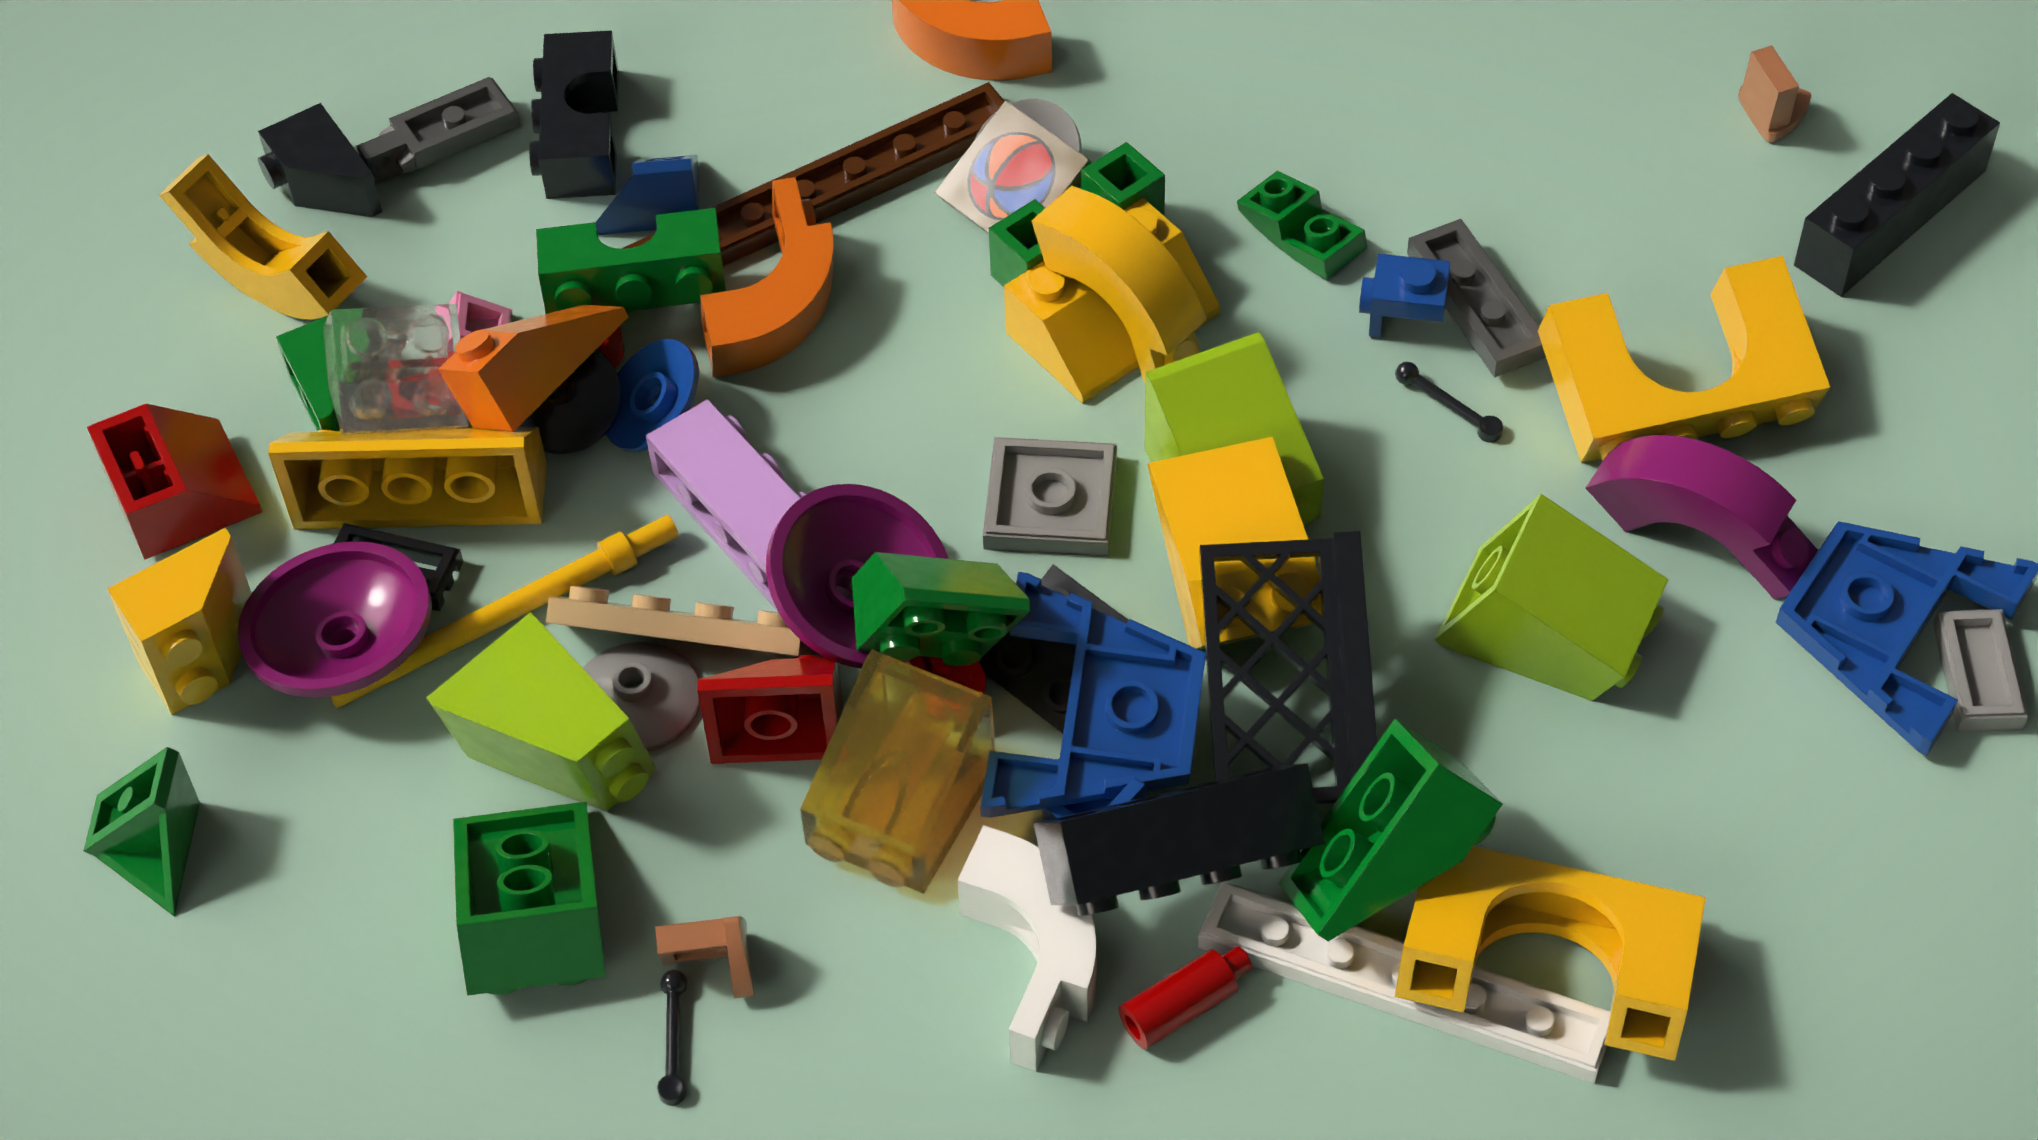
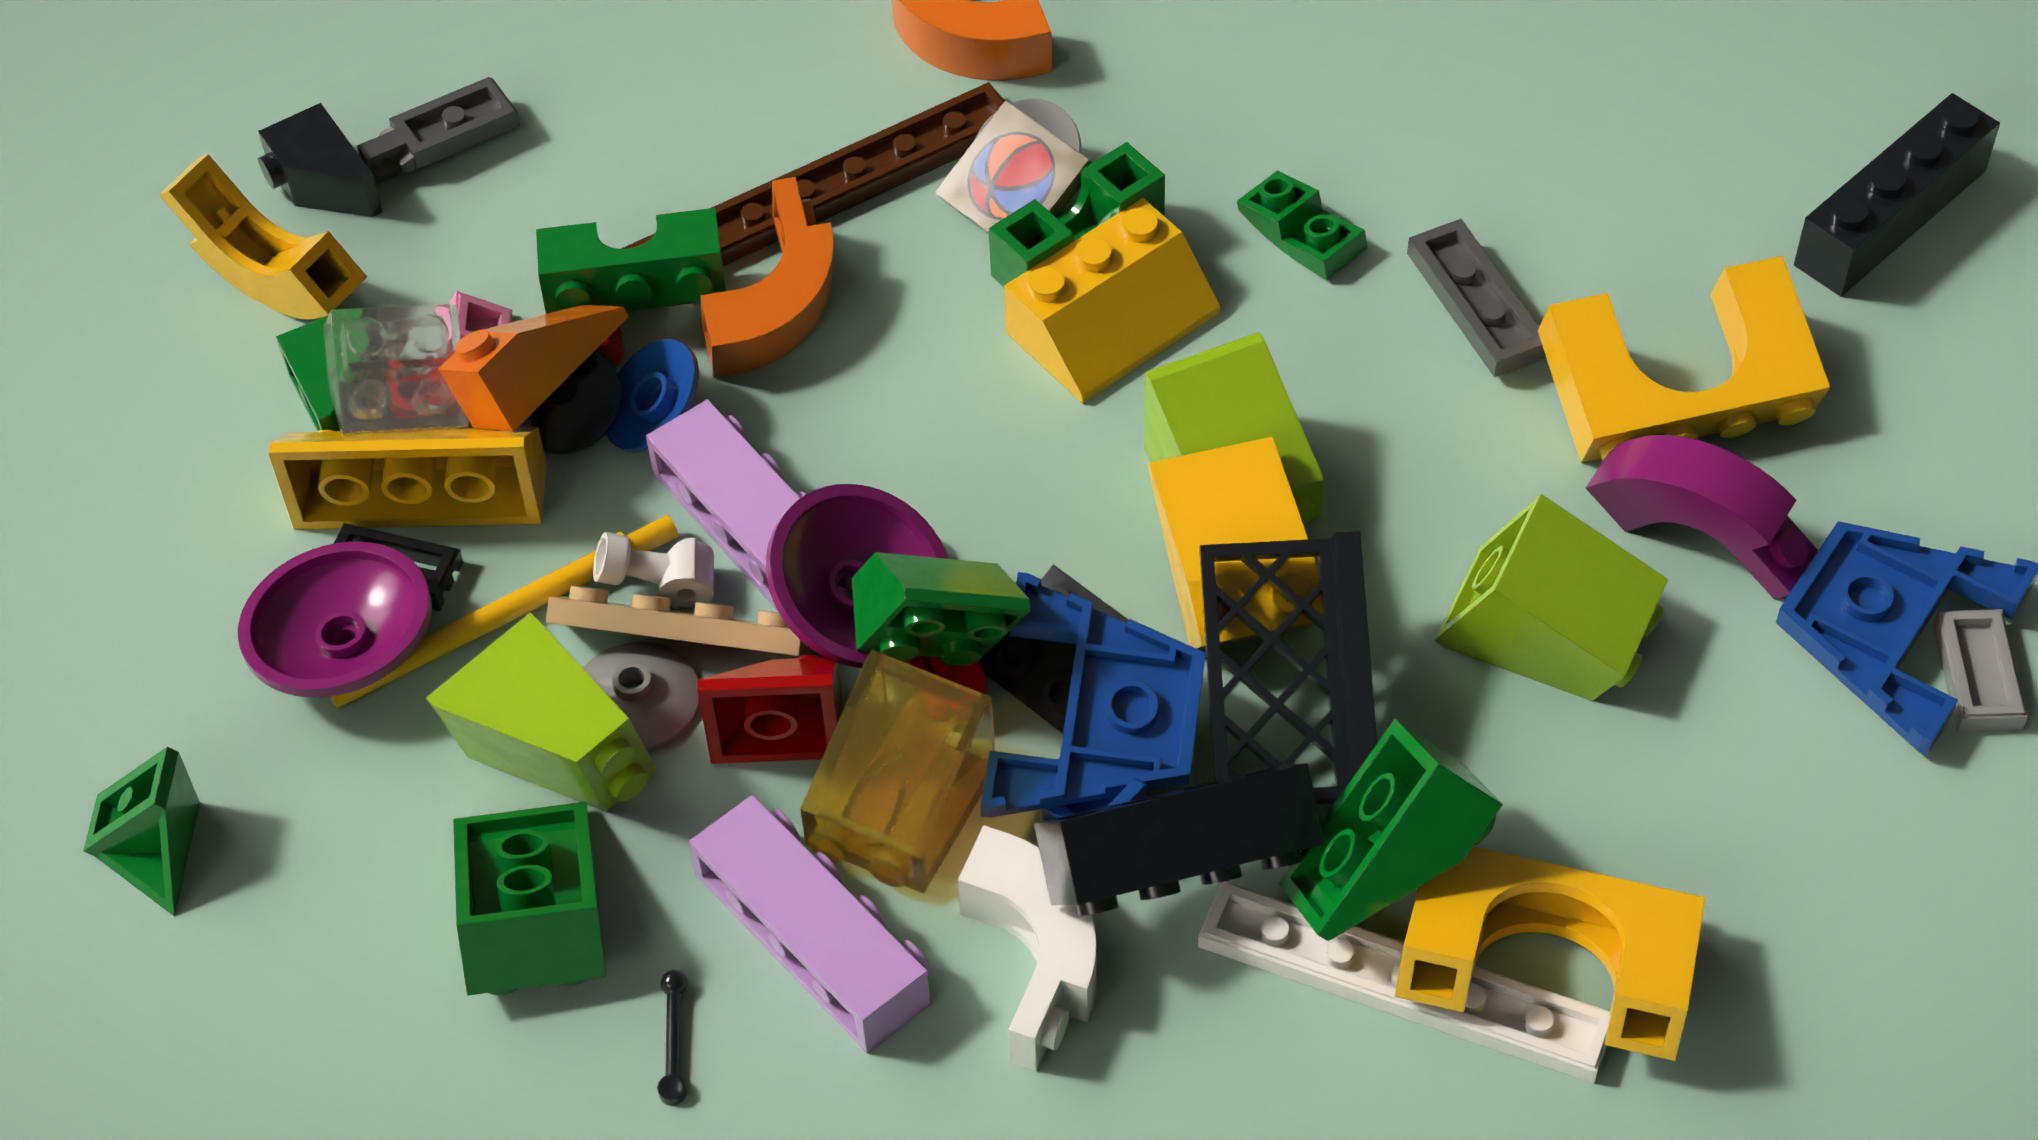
(172, 475): red slope -> none
(186, 619): yellow slope -> none
(574, 145): black arch -> none
(654, 189): blue slope -> none
(681, 574): none -> white leg
(709, 941): nougat tile -> none
(812, 922): none -> lavender brick
(1050, 496): light grey tile -> none
(1128, 268): yellow arch -> none
(1183, 995): red cylinder -> none
(1404, 290): blue bracket -> none
(1489, 427): black hinge -> none
(1772, 95): nougat tile -> none

